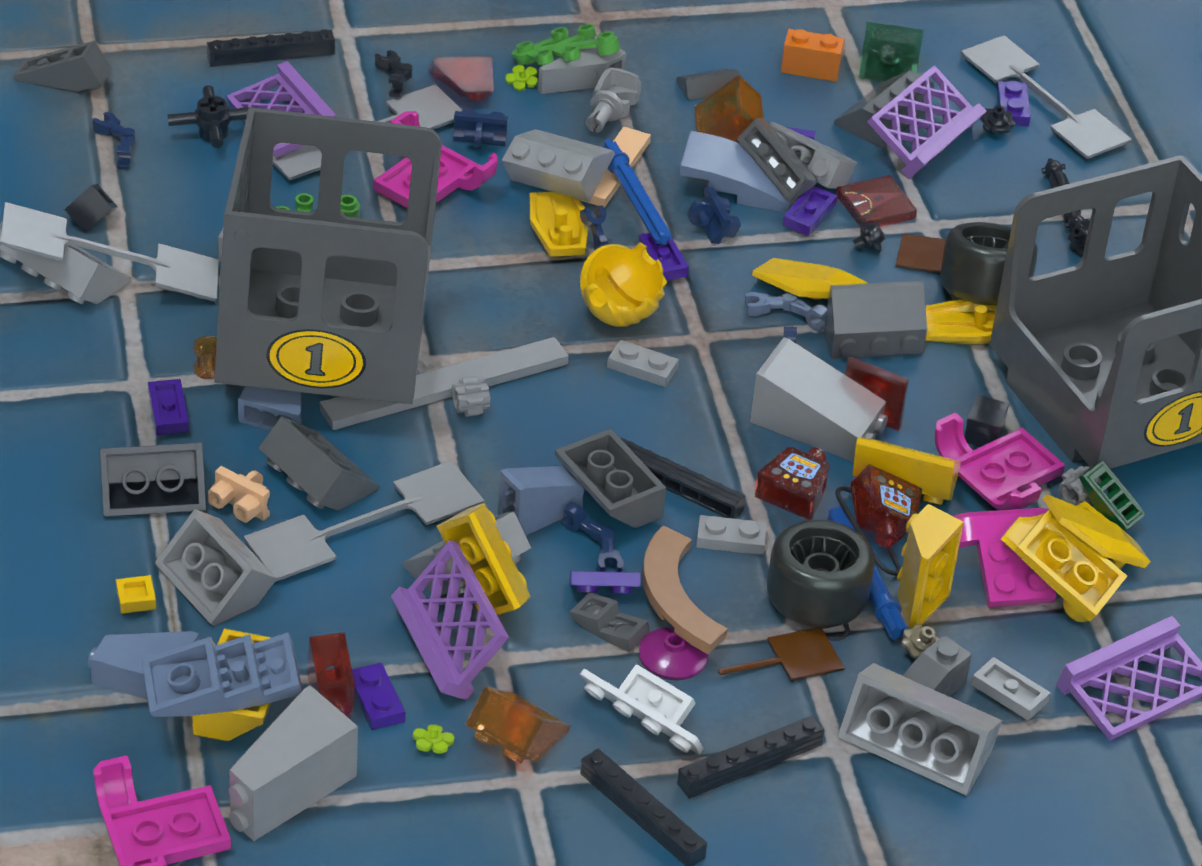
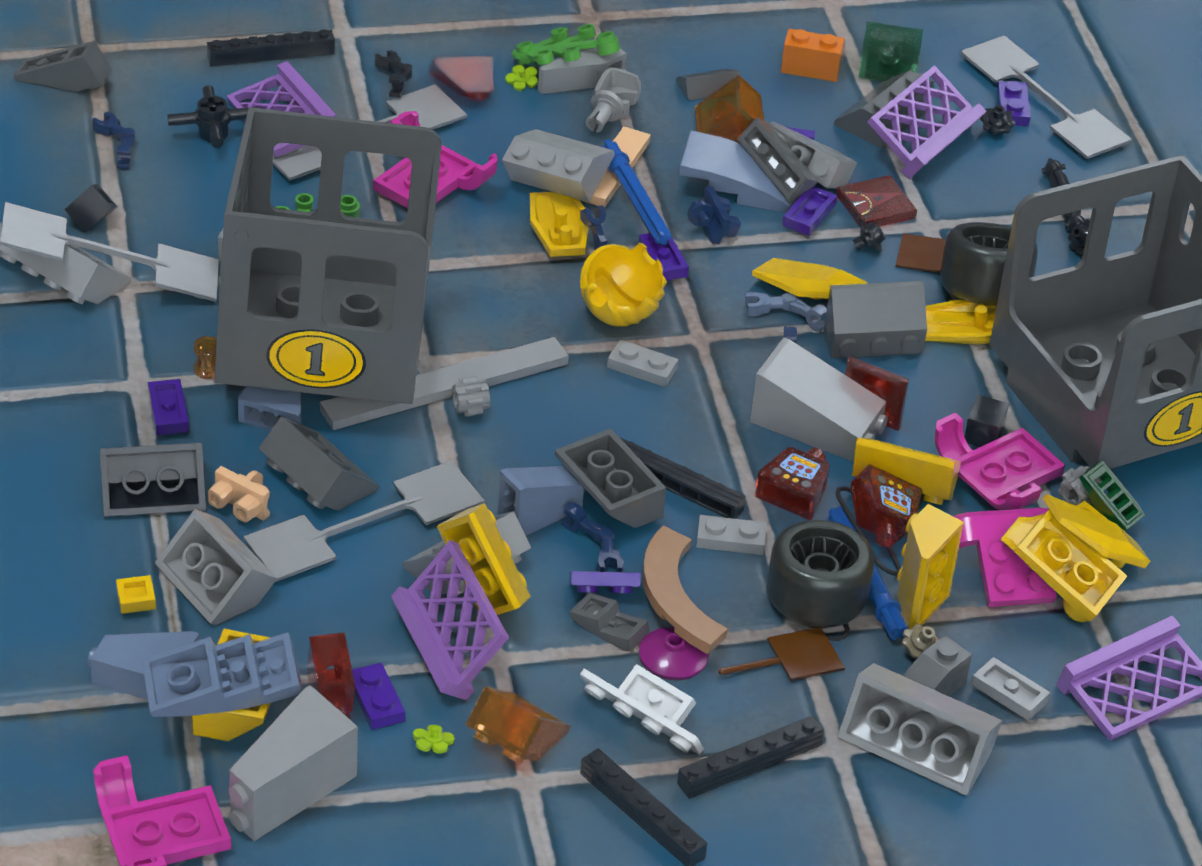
(480, 128): dark blue hips -> none

